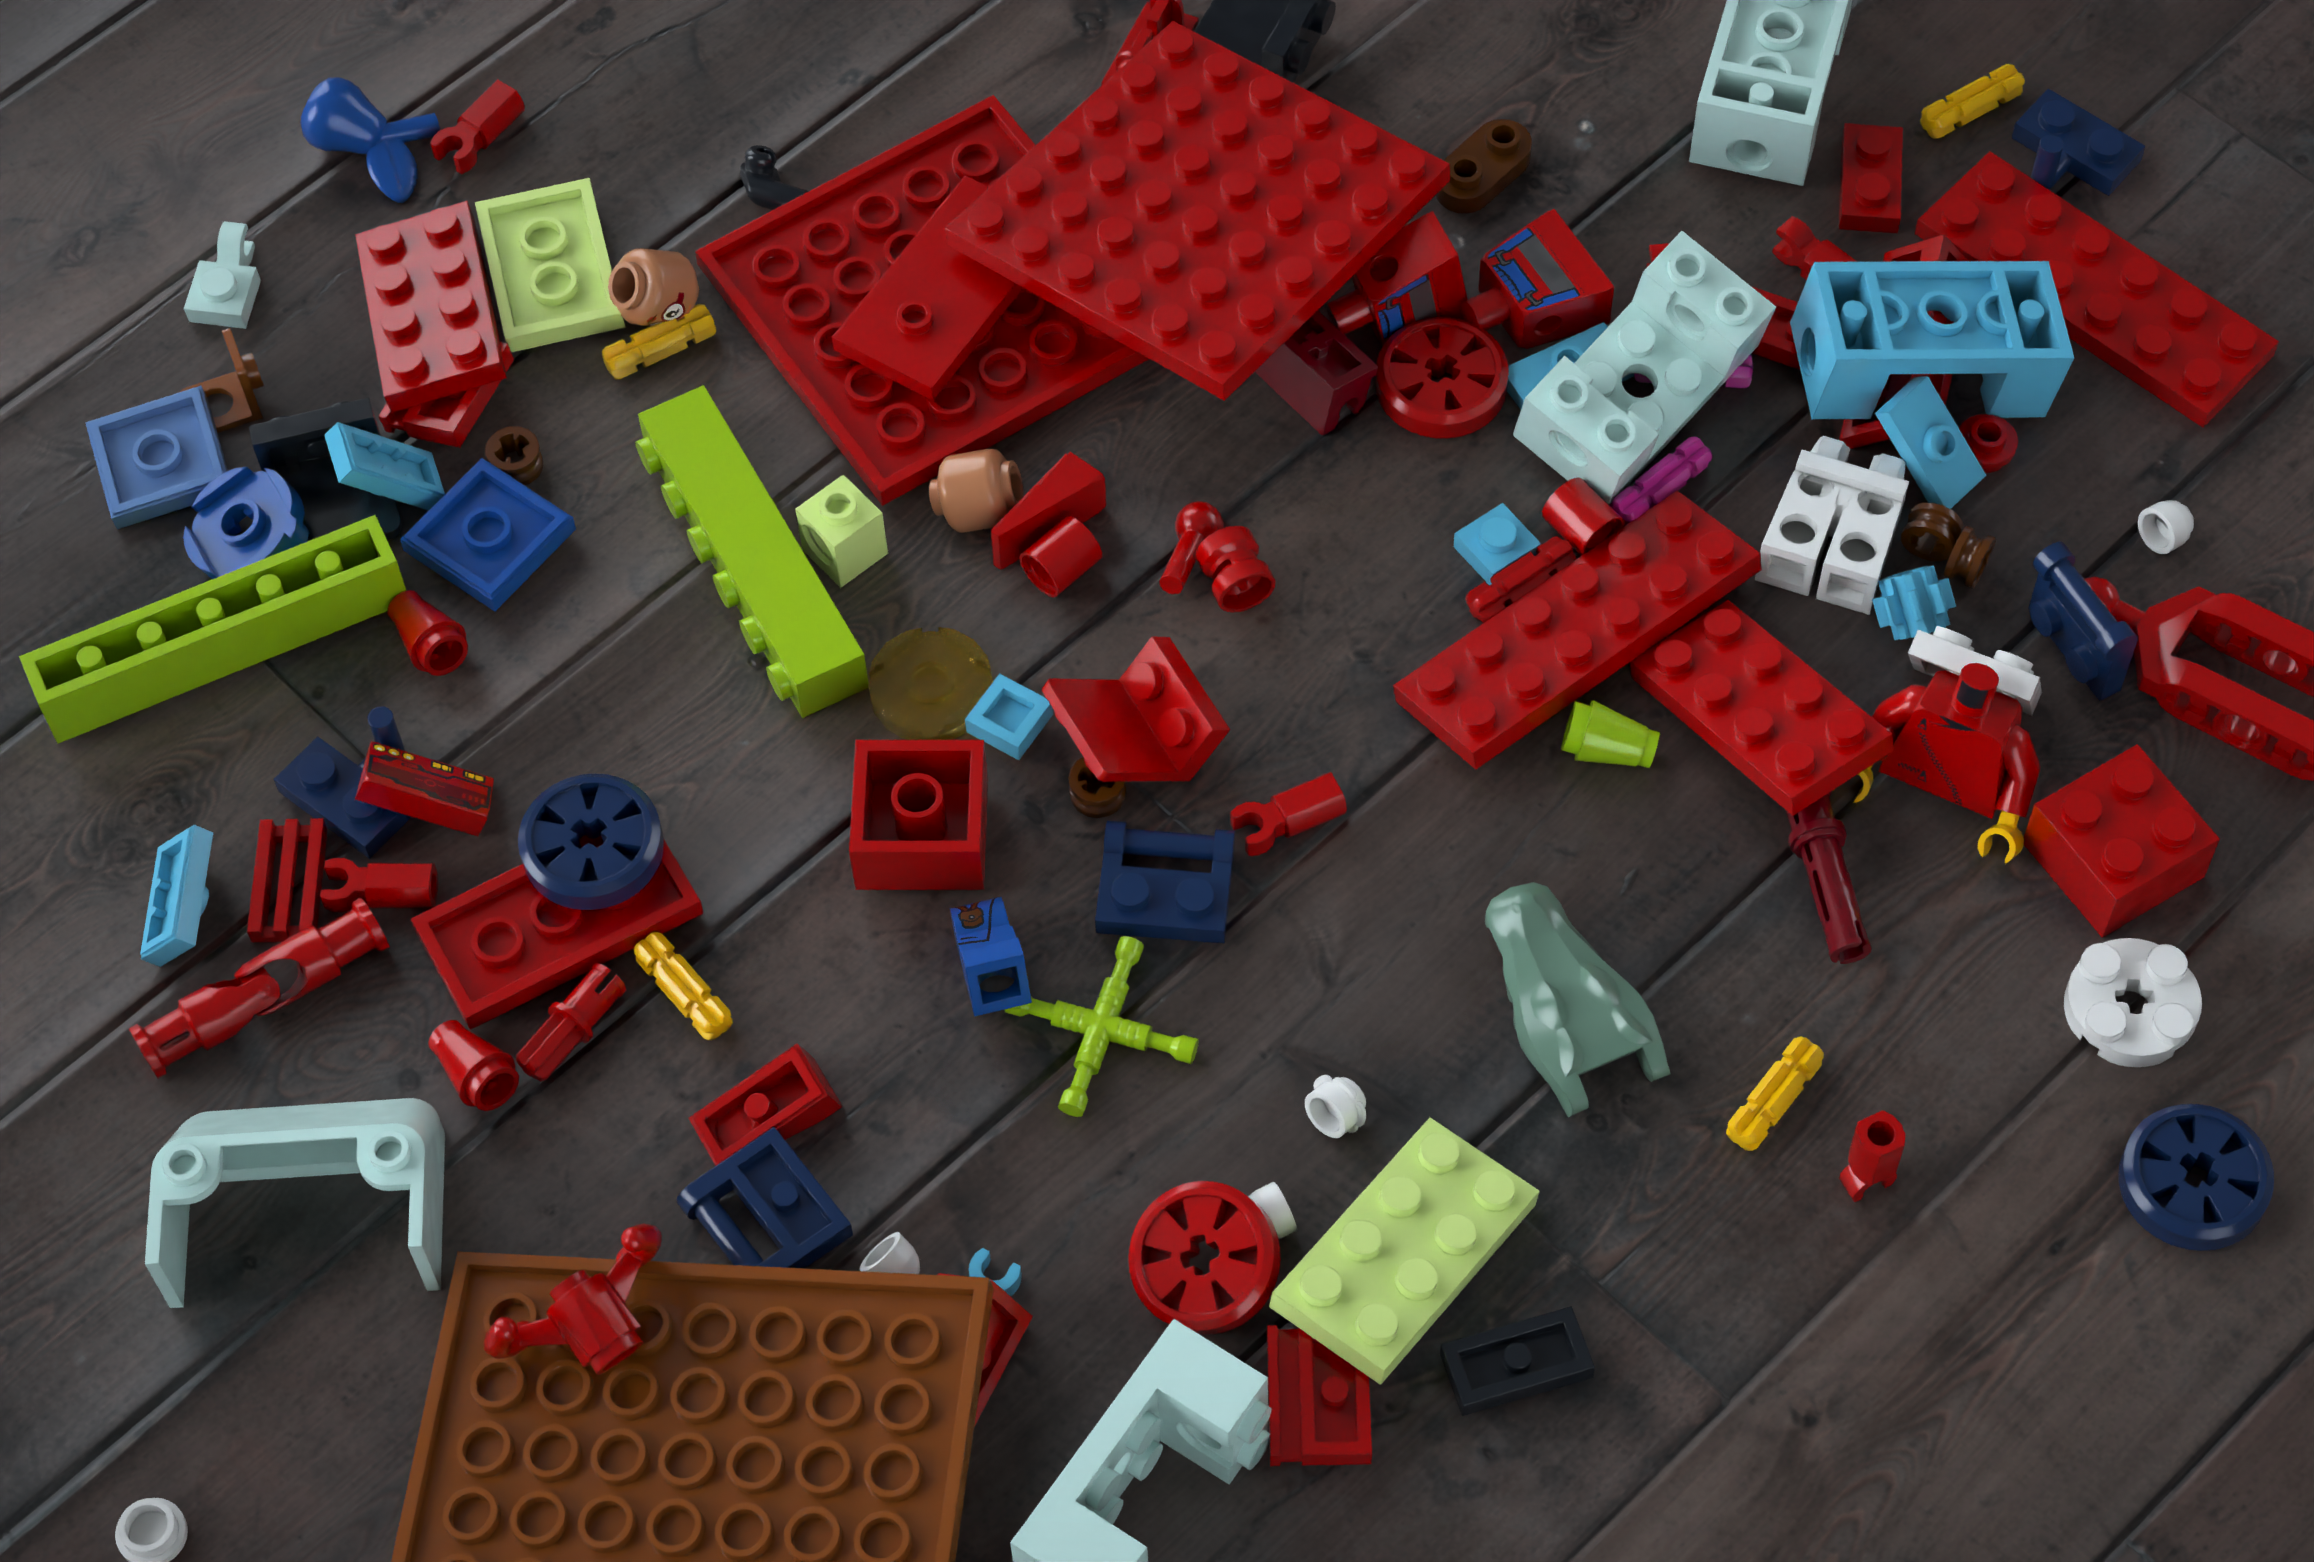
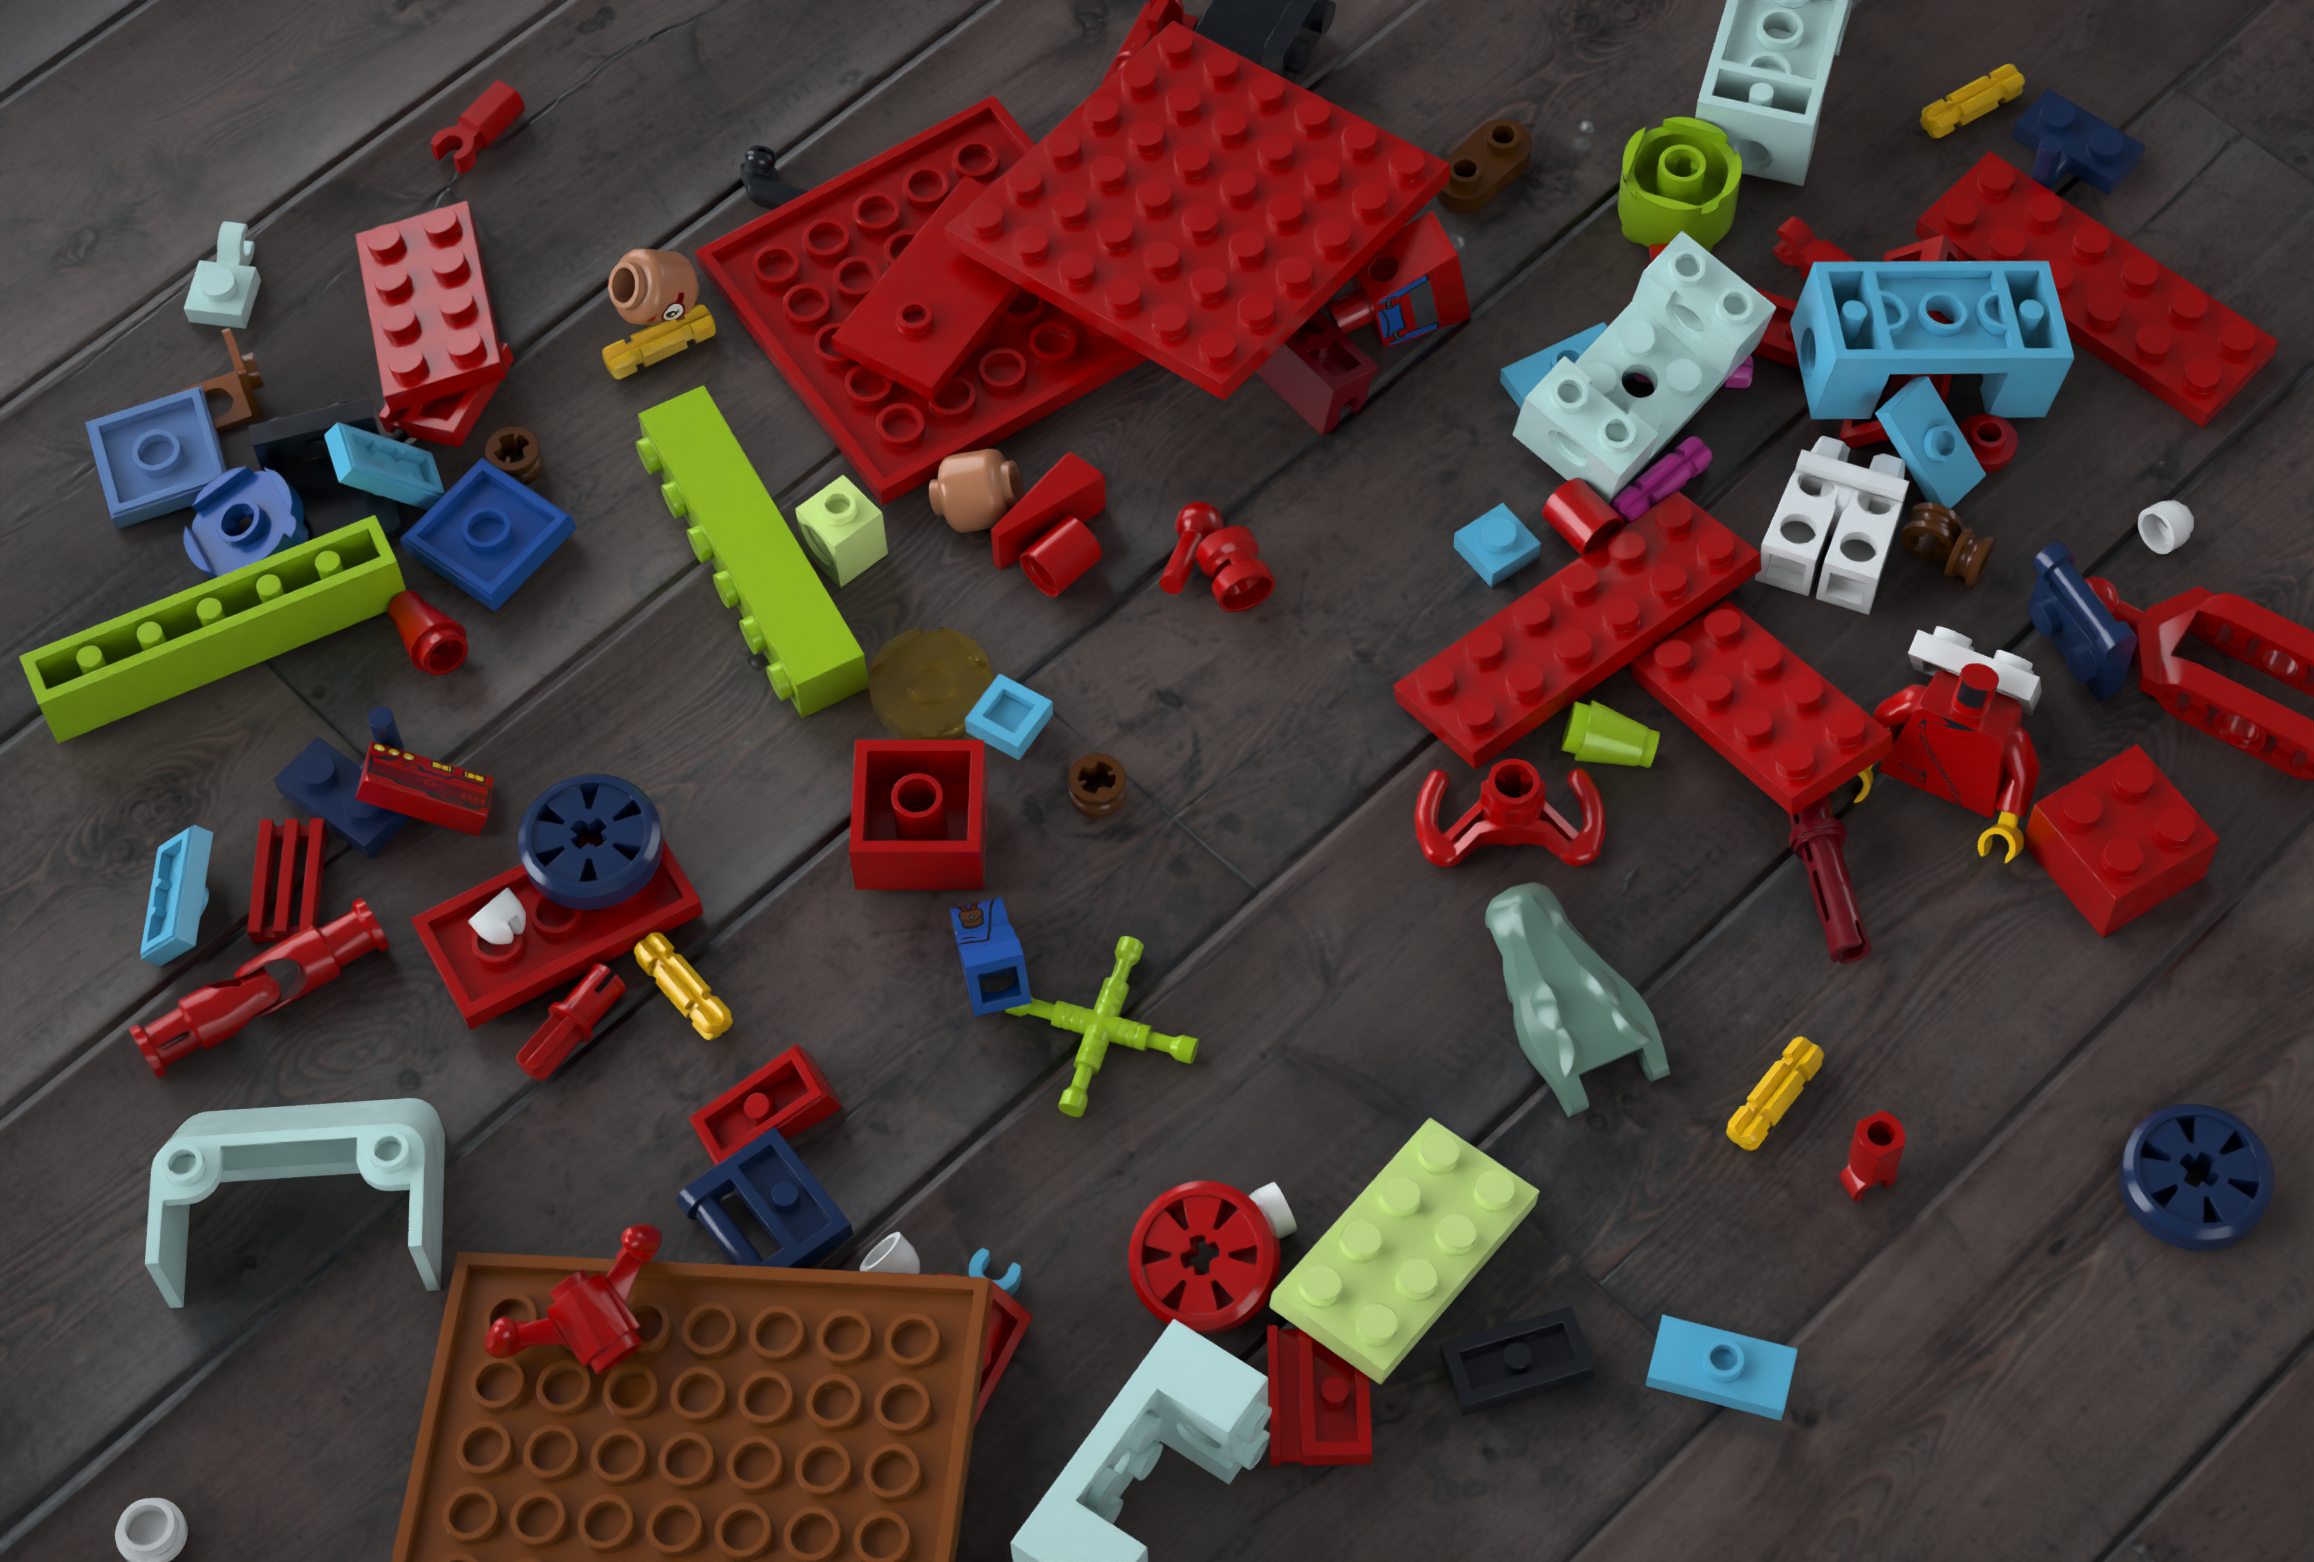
(345, 120): blue piece -> none
(381, 885): red bar -> none
(477, 1069): red cone -> none
(500, 919): none -> white hinge
(548, 264): yellowish green plate -> none
(1144, 725): red bracket -> none
(1164, 900): dark blue plate -> none
(1290, 812): red bar -> none
(1336, 1106): white plate -> none
(1452, 405): red wheel -> none
(1511, 814): none -> red piece
(1519, 578): red axle -> none
(1540, 285): red torso -> none
(1679, 182): none -> lime brick
(1721, 1367): none -> medium azure plate
(1871, 178): red plate -> none
(1913, 602): medium azure gear -> none
(2138, 966): white plate -> none

